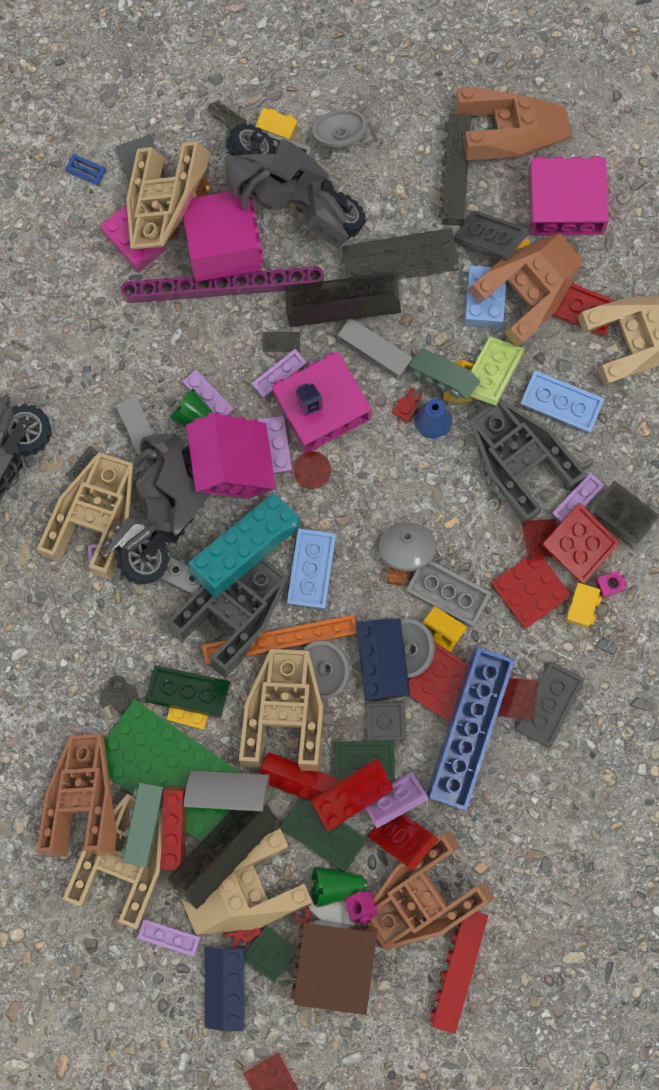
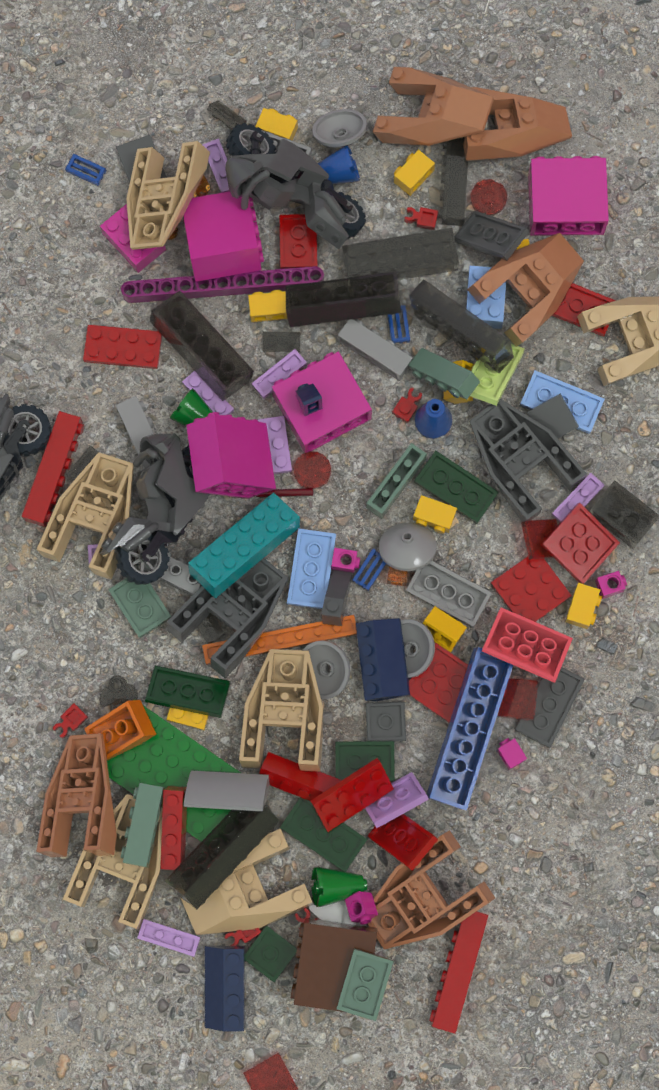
(53, 468): none -> red brick
(73, 718): none -> red plate
(122, 346): none -> red plate
(123, 728): none -> orange slope
(140, 606): none -> sand green plate
(201, 345): none -> clear smoke brick
(217, 163): none -> lavender plate
(267, 306): none -> yellow brick
(289, 492): none -> dark red bar
(297, 242): none -> red plate
(336, 598): none -> dark grey slope
(341, 166): none -> blue cone
(341, 553): none -> dark pink brick
(364, 565): none -> blue tile
(365, 984): none -> sand green plate
(396, 481): none -> sand green brick
(400, 339): none -> blue tile
(413, 172): none -> yellow brick
(425, 218): none -> red plate
(434, 514): none -> yellow brick
(446, 113): none -> nougat wedge
(456, 487): none -> dark green plate
(461, 326): none -> clear smoke brick
(488, 197): none -> clear red tile
(511, 753): none -> dark pink brick
(527, 644): none -> coral slope
(555, 416): none -> dark grey tile

